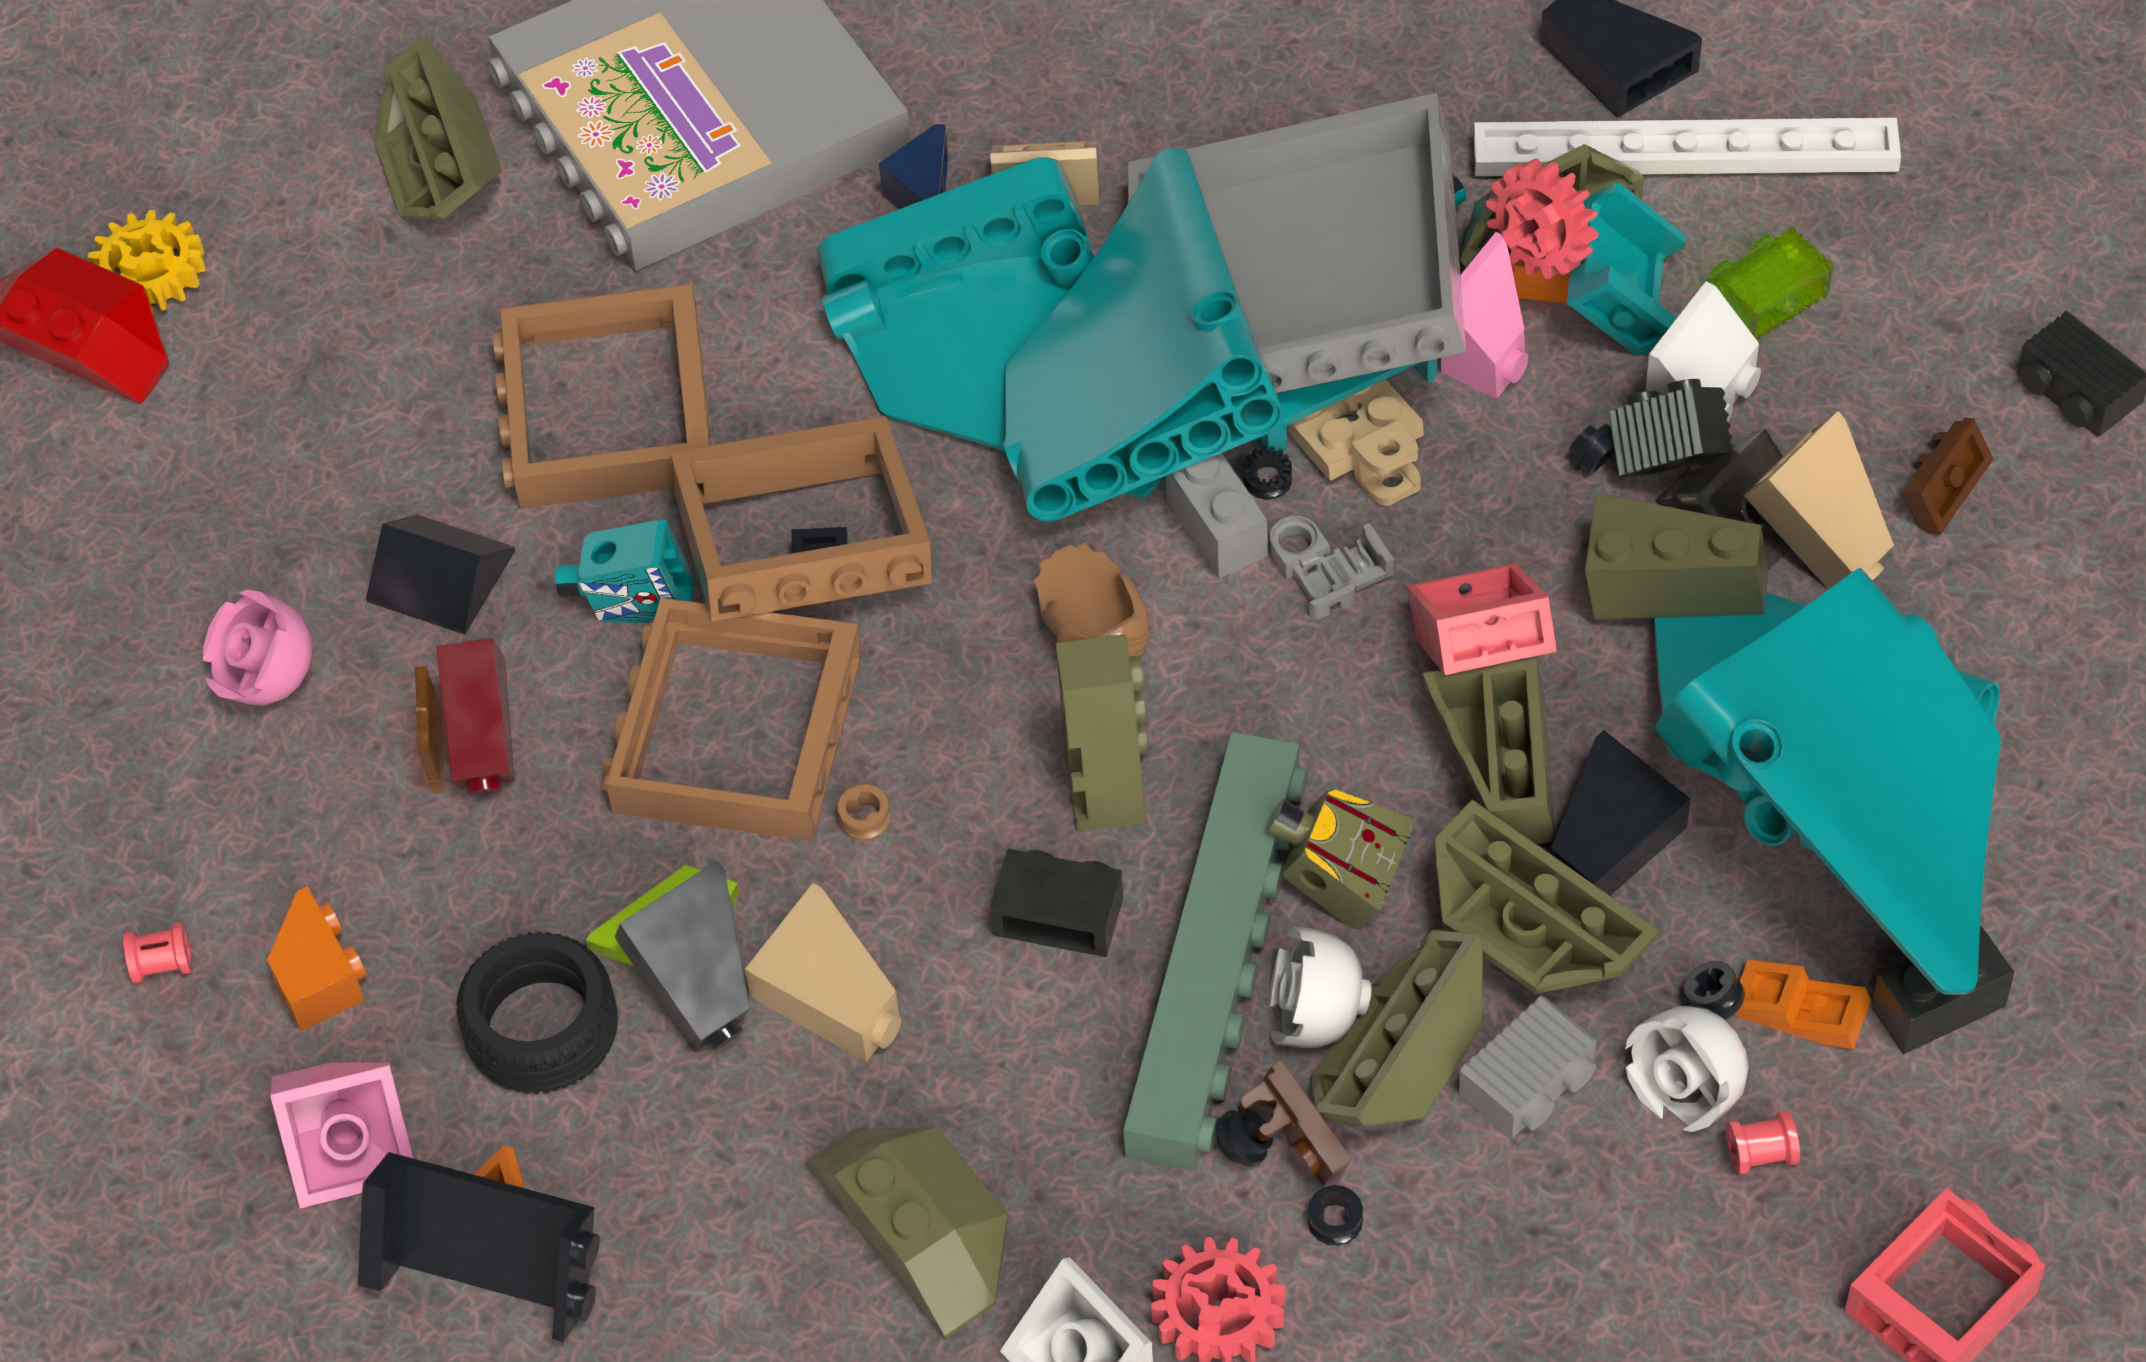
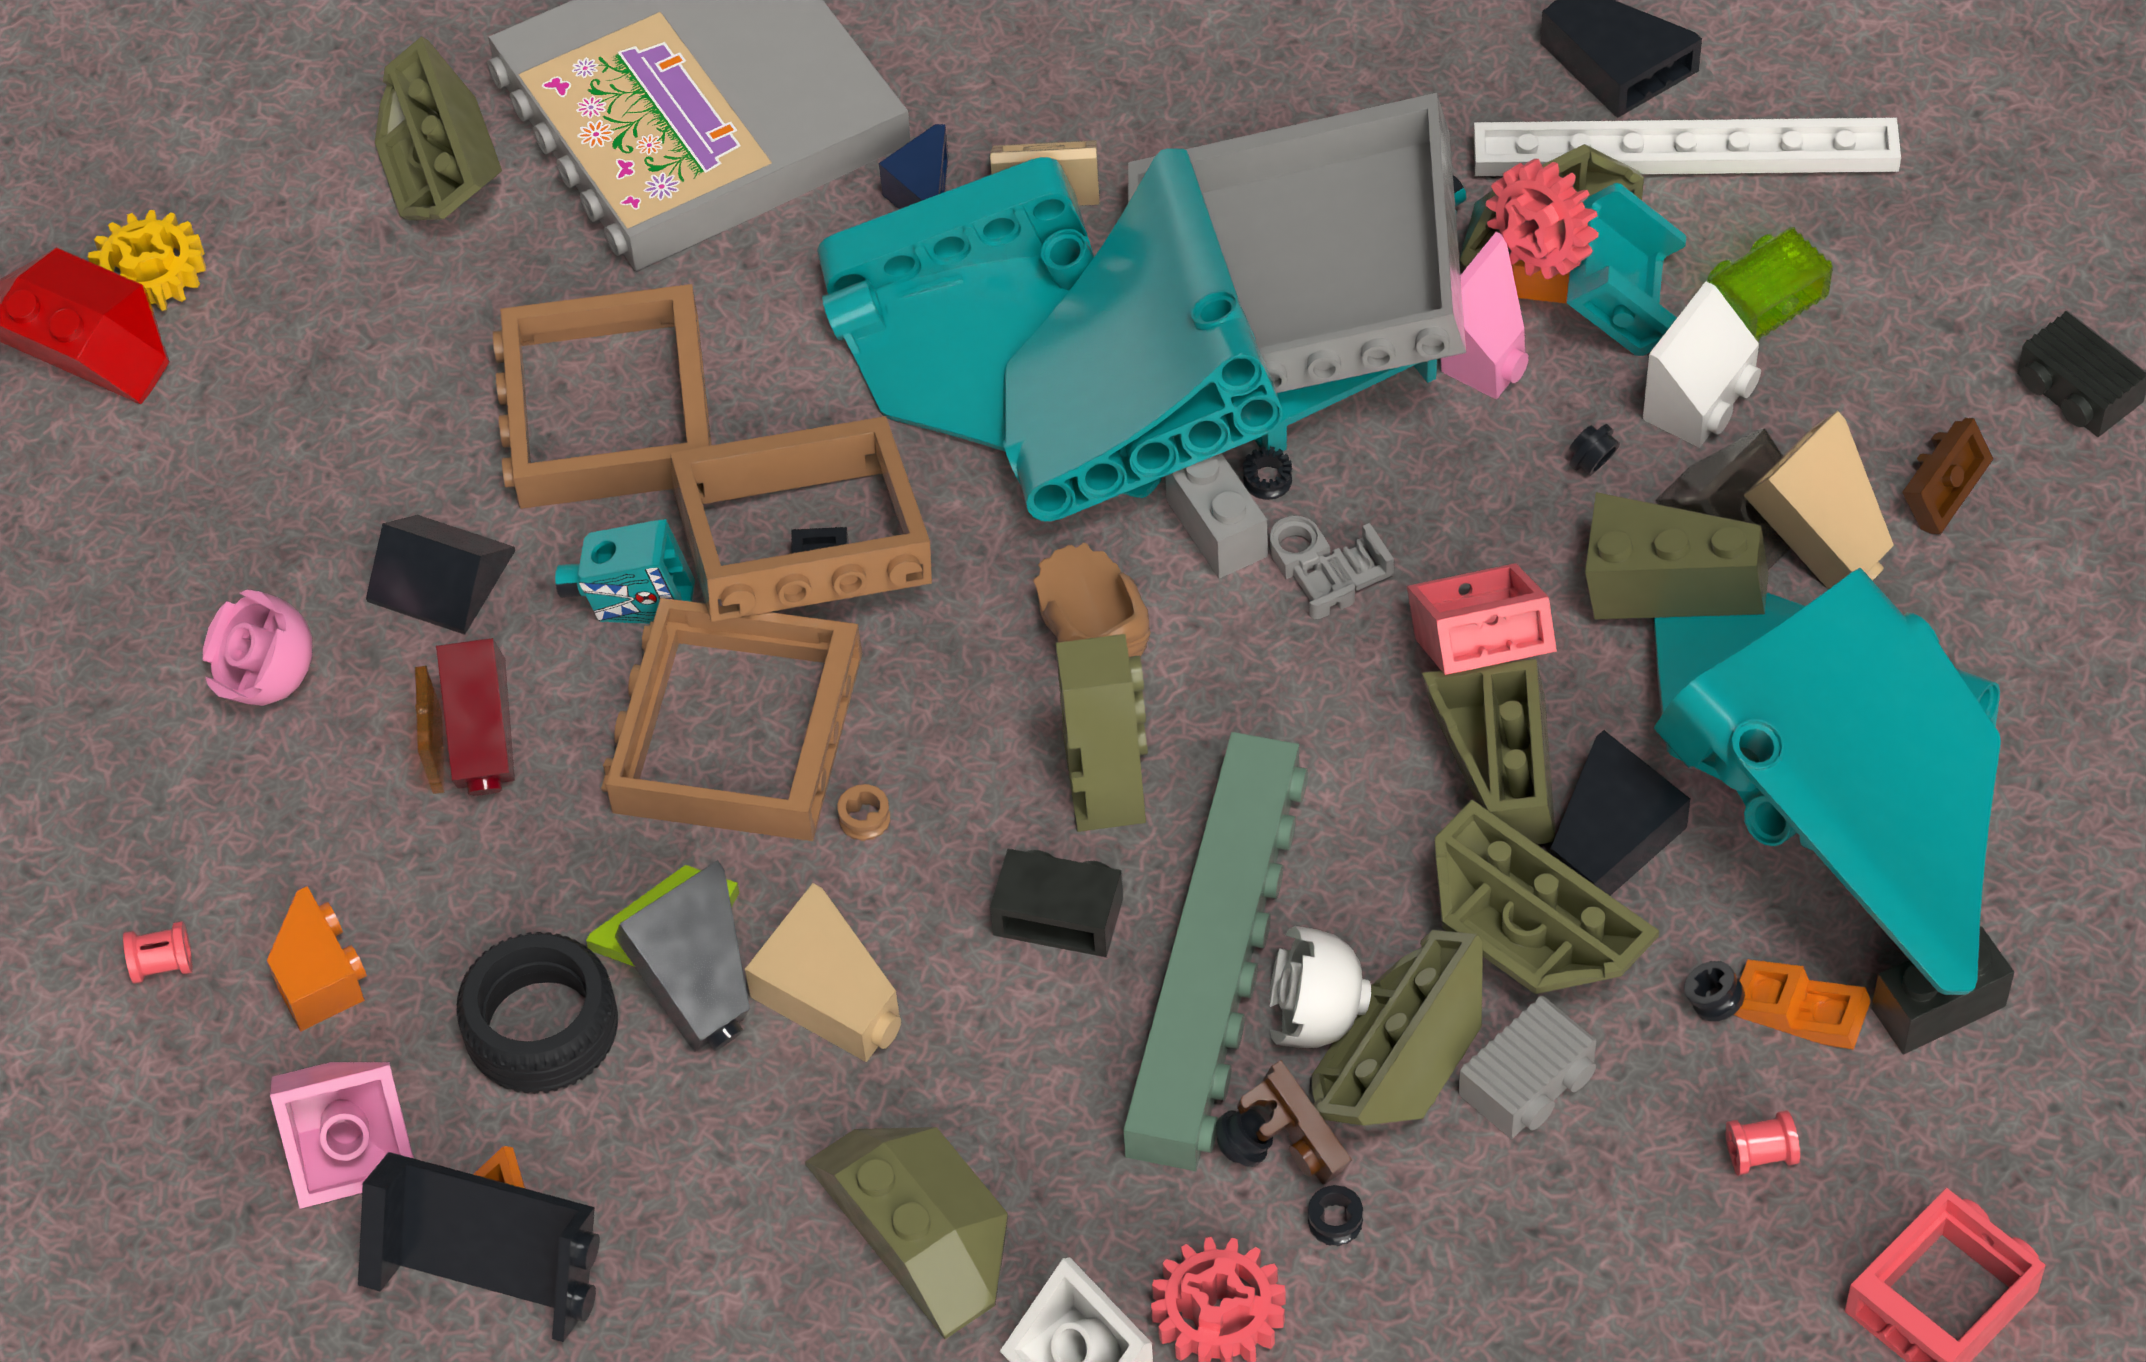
(1342, 852): olive torso -> none
(1373, 445): tan plate -> none
(1670, 429): pearl dark grey brick -> none
(1684, 1053): white cylinder -> none

